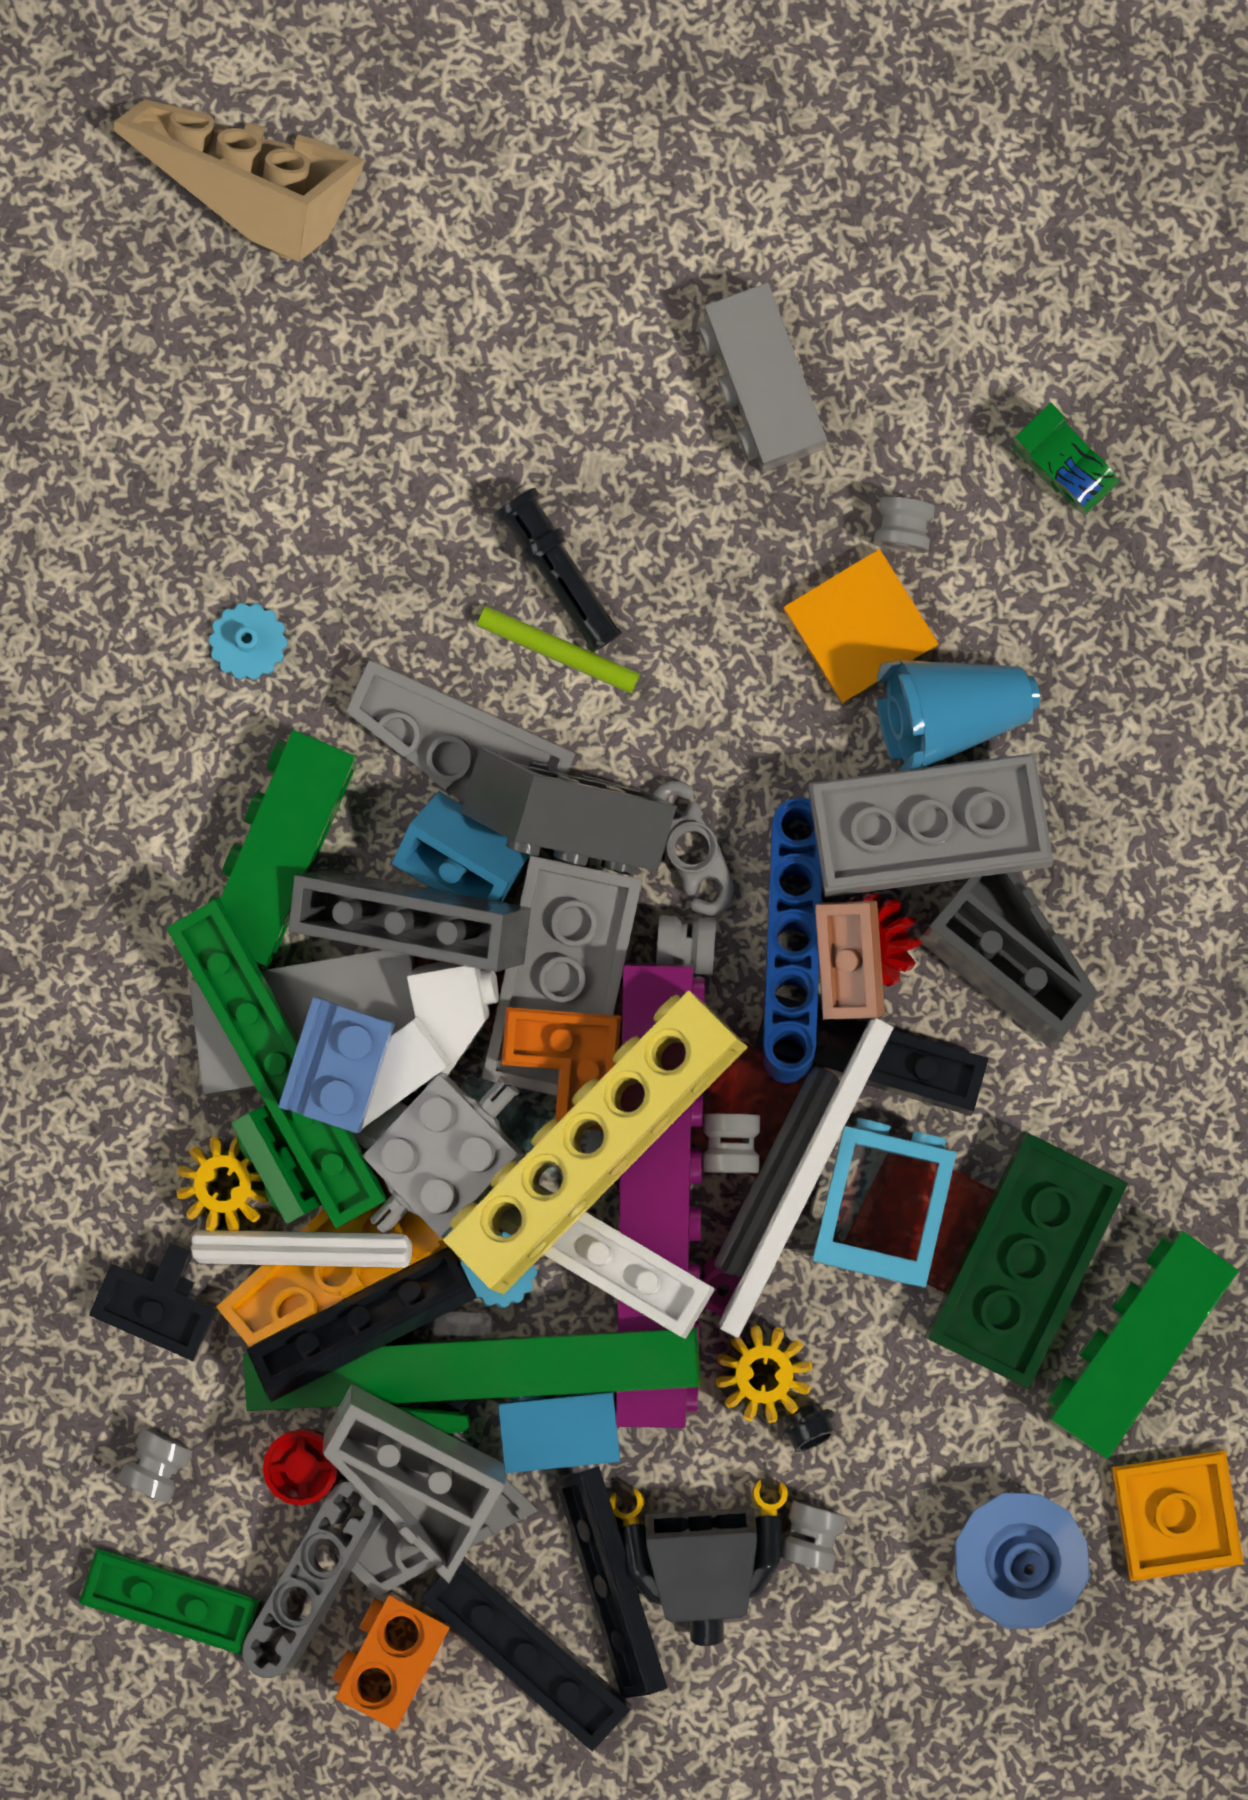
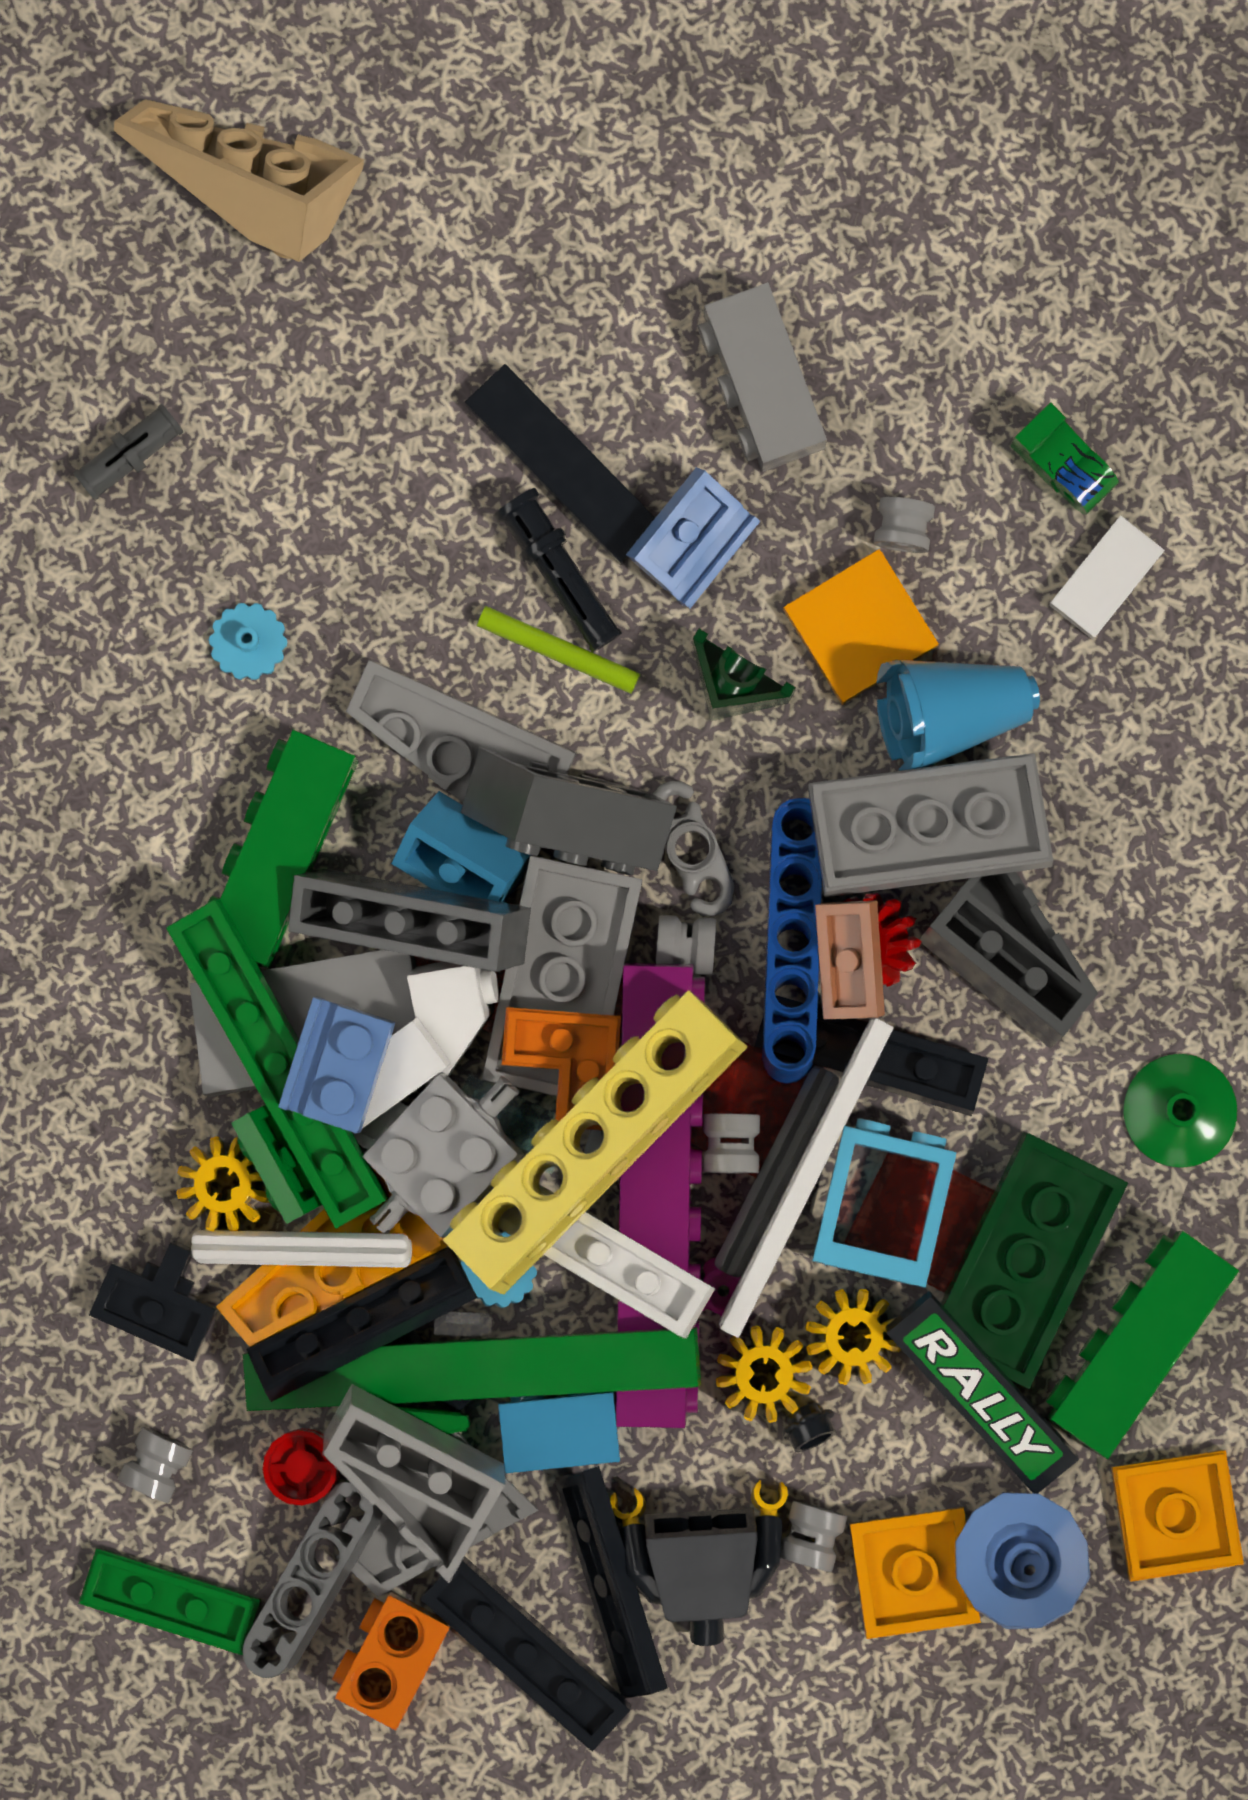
(128, 452): none -> dark grey pin
(560, 462): none -> black tile
(693, 537): none -> medium blue plate
(733, 683): none -> dark green slope
(853, 1355): none -> yellow gear
(910, 1573): none -> light orange plate
(982, 1393): none -> tile
(1106, 577): none -> white tile
(1150, 1114): none -> green dish

